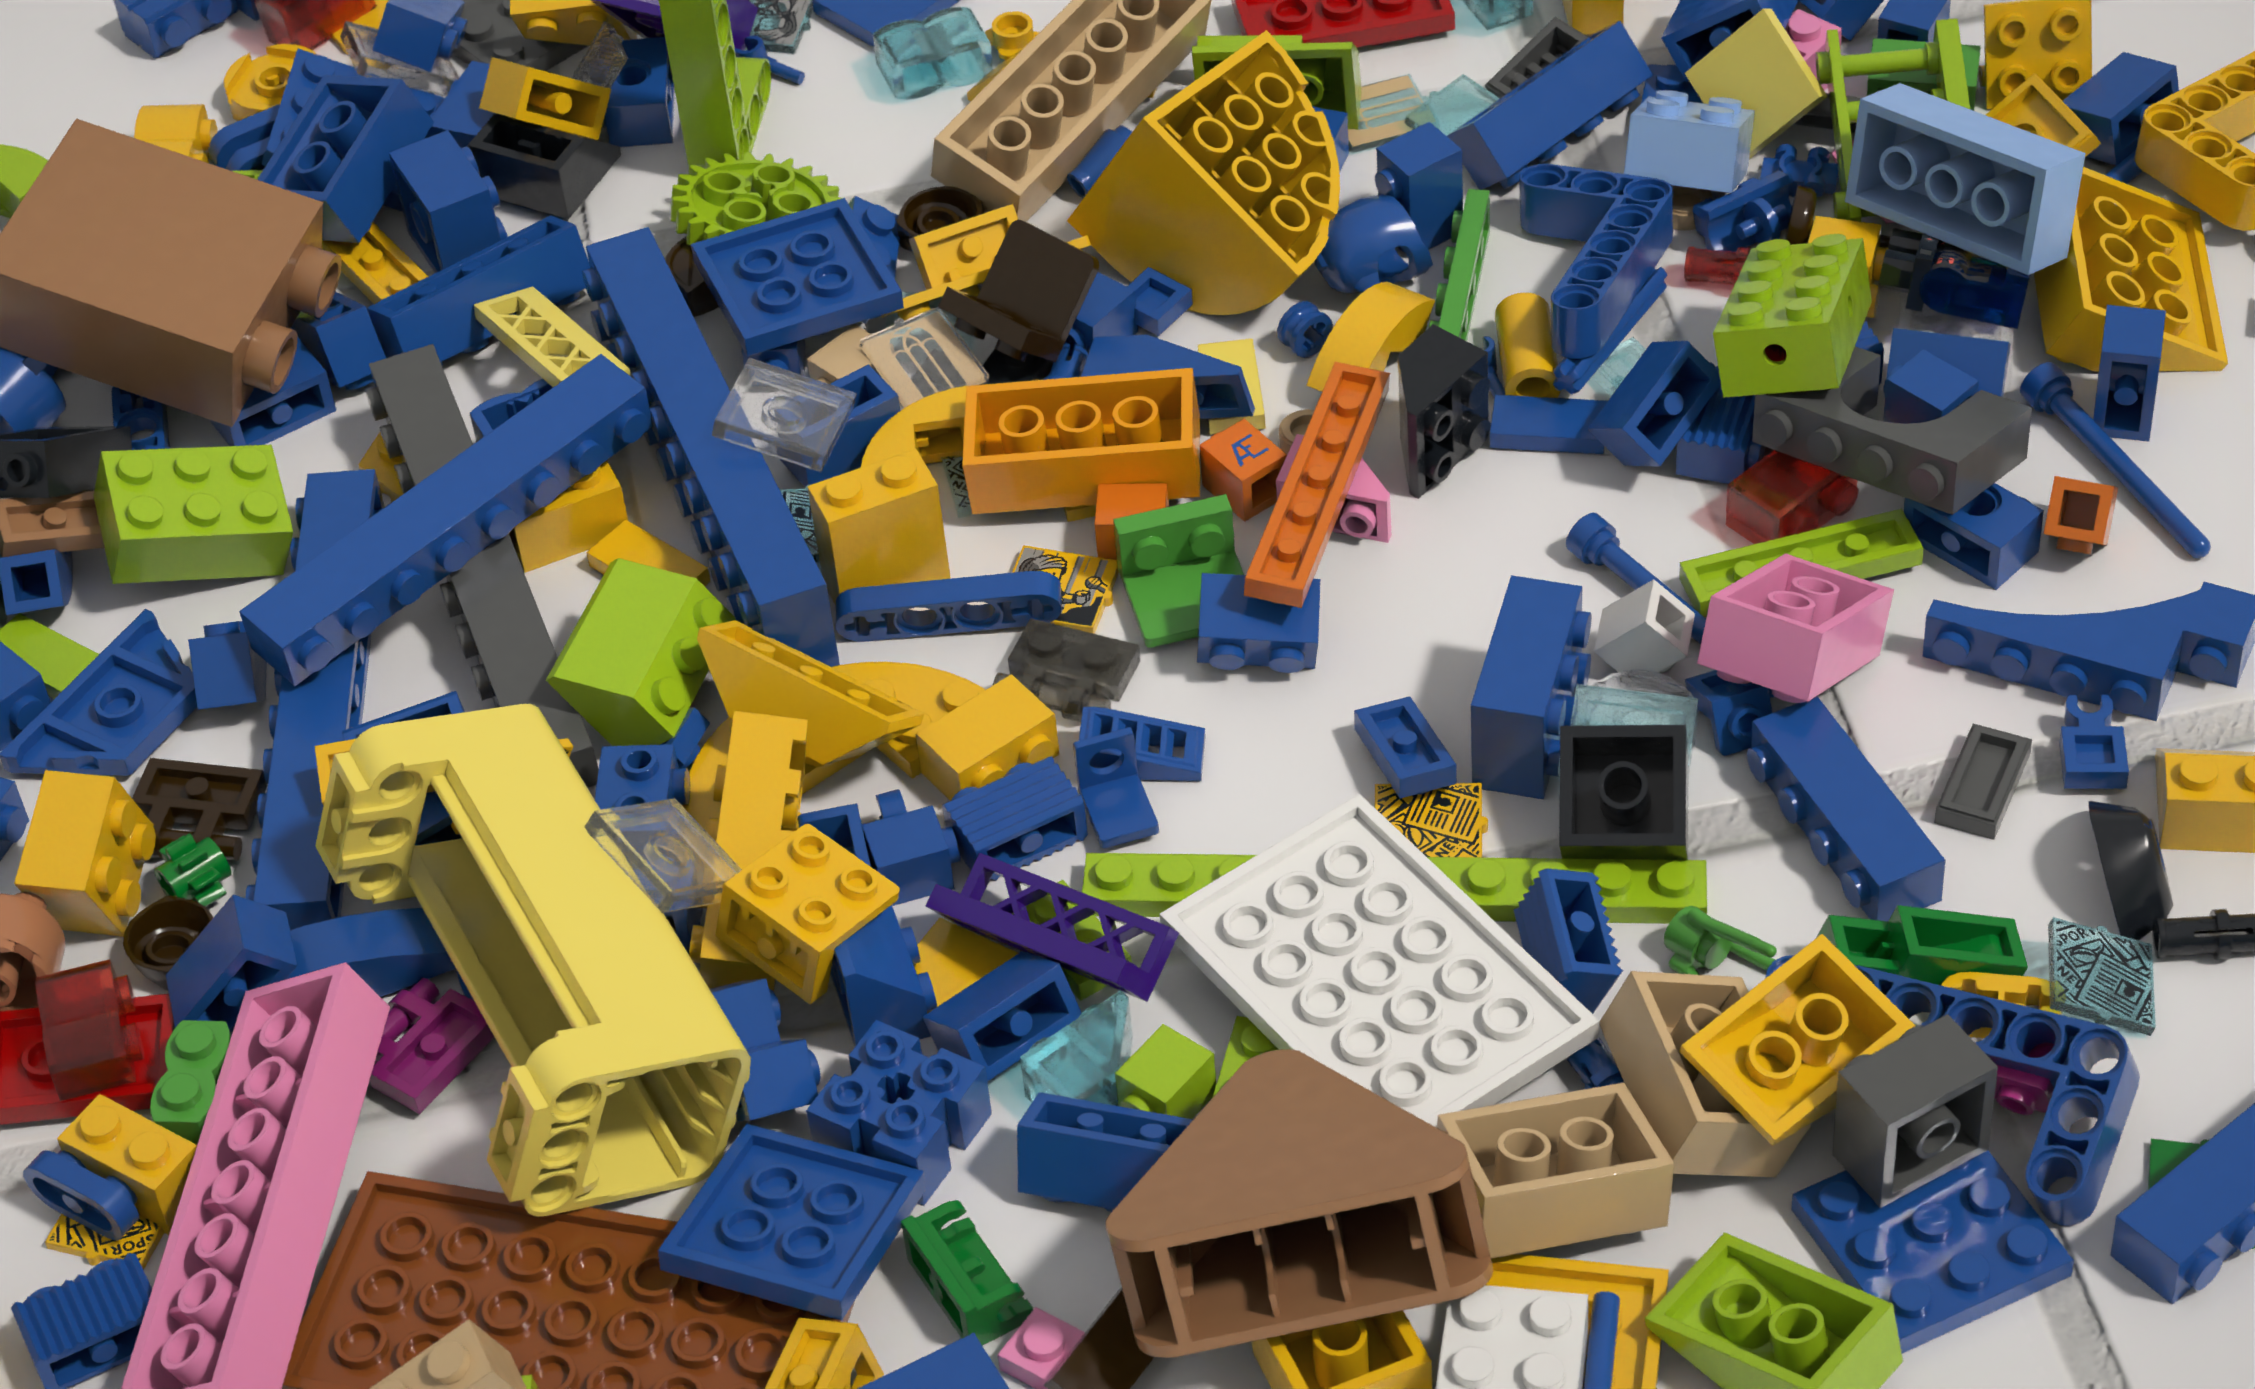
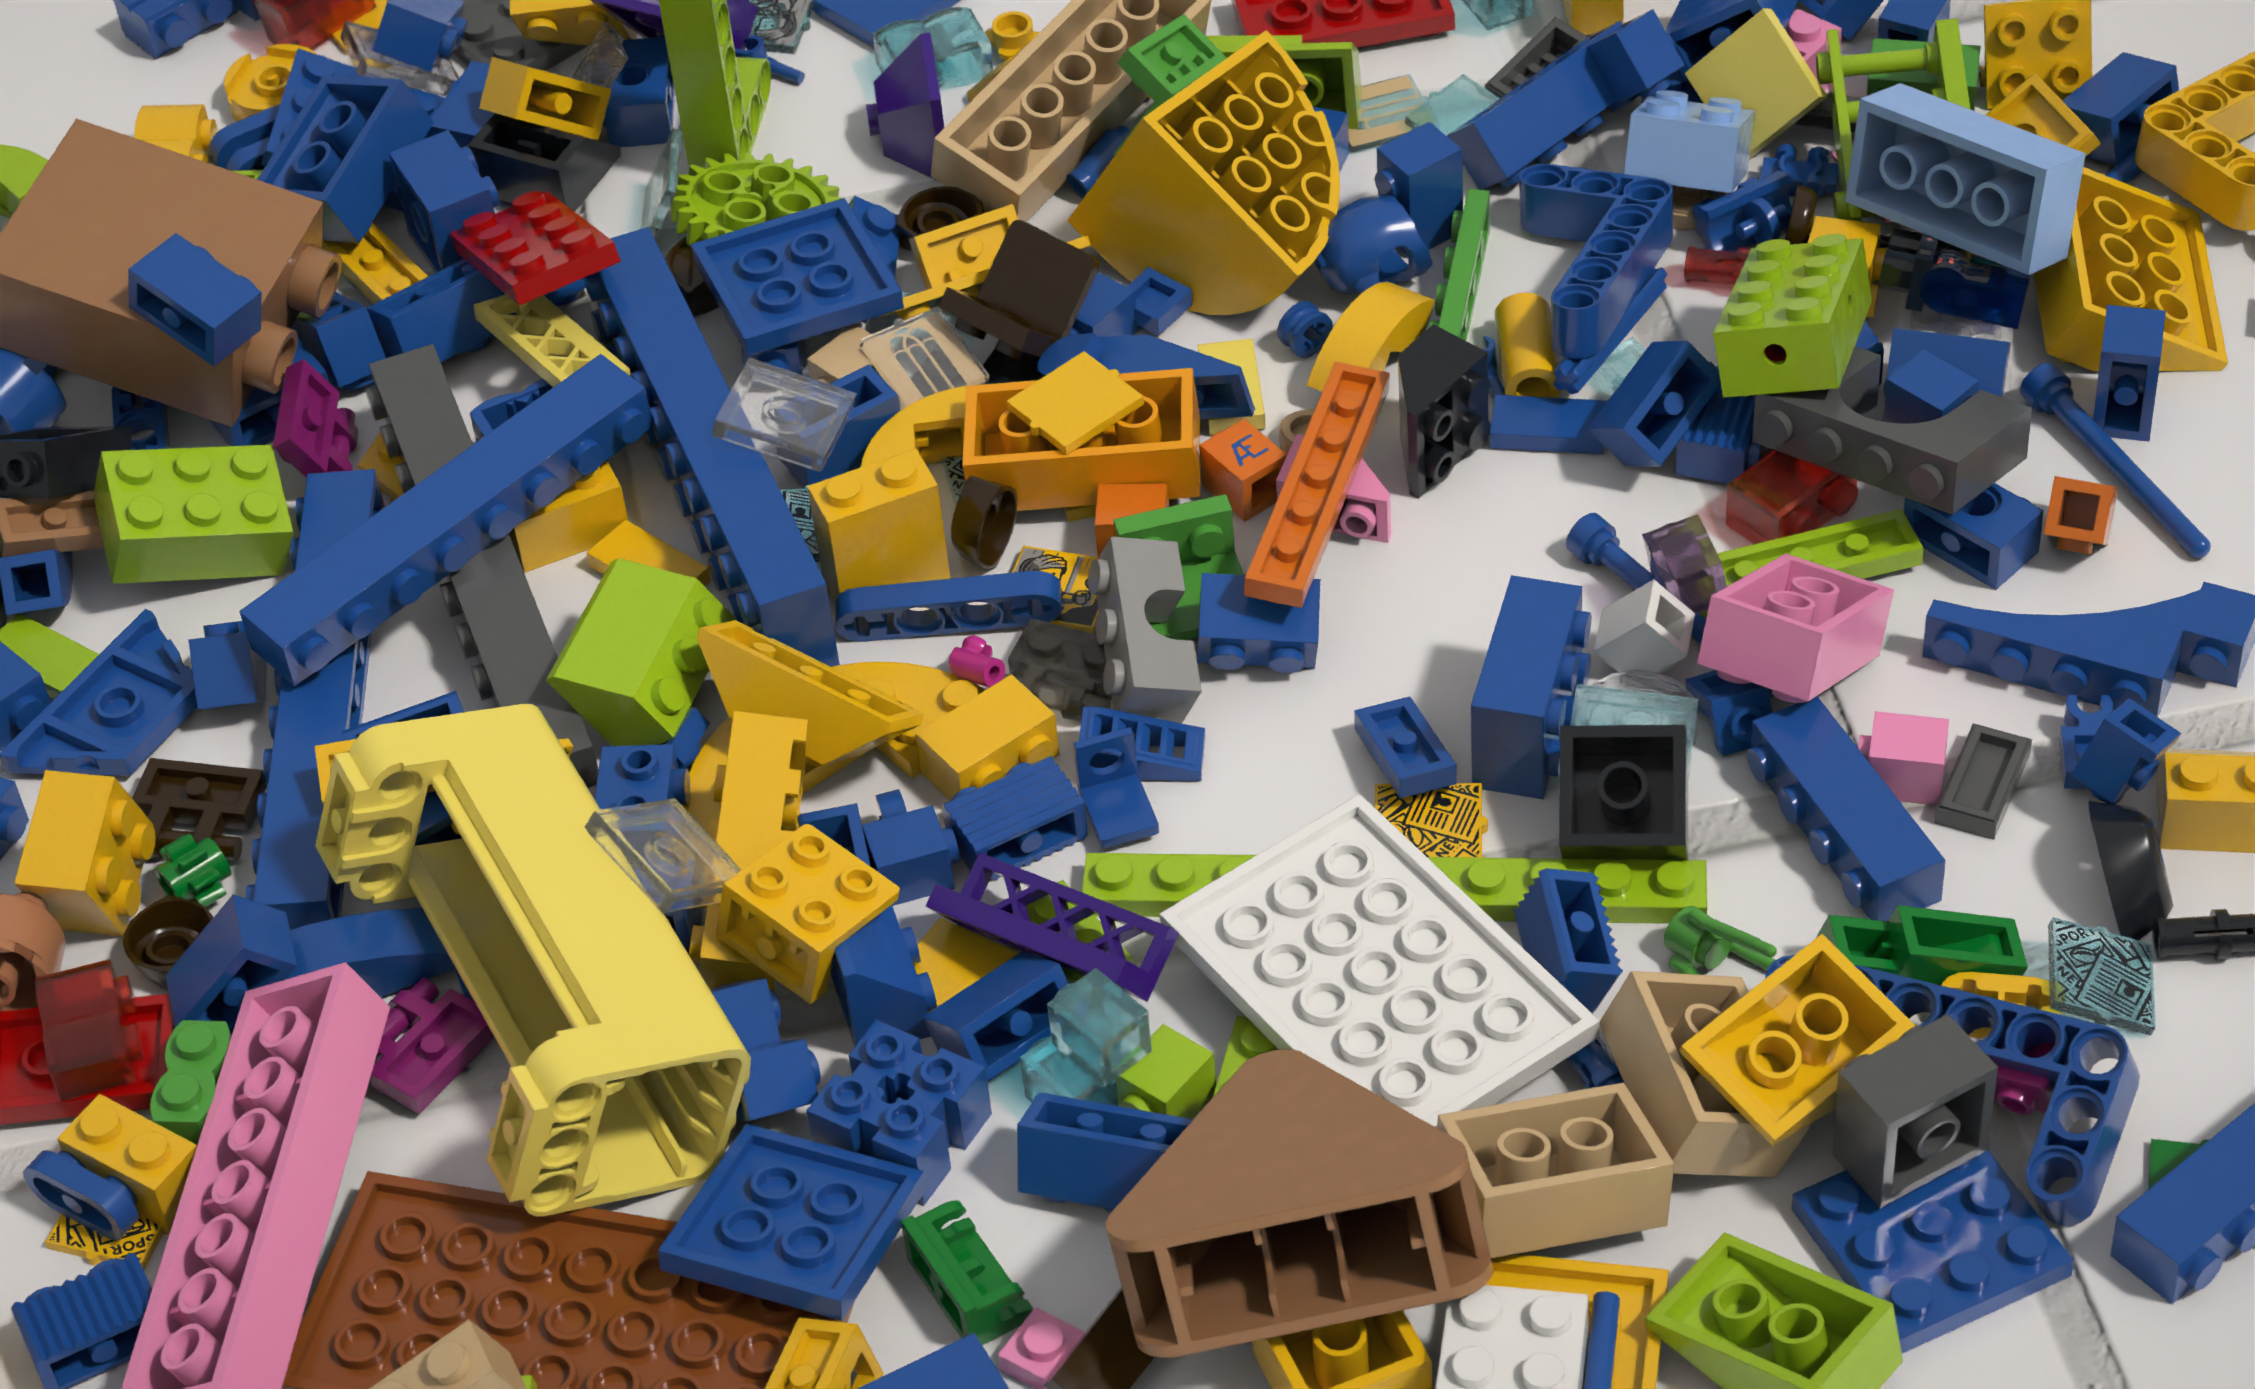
(195, 299): none -> blue brick
(310, 427): none -> magenta plate
(533, 246): none -> red plate
(662, 184): none -> clear light blue piece
(908, 107): none -> dark purple slope
(975, 662): none -> dark pink arm
(984, 521): none -> dark brown hat
(1068, 348): none -> blue tile
(1075, 402): none -> yellow piece
(1099, 1027): none -> clear light blue brick
(1143, 670): none -> light grey arch
(1169, 61): none -> bright green bracket
(1637, 57): none -> blue brick
(1685, 562): none -> brick
(1908, 754): none -> bright pink brick
(2124, 752): none -> blue brick

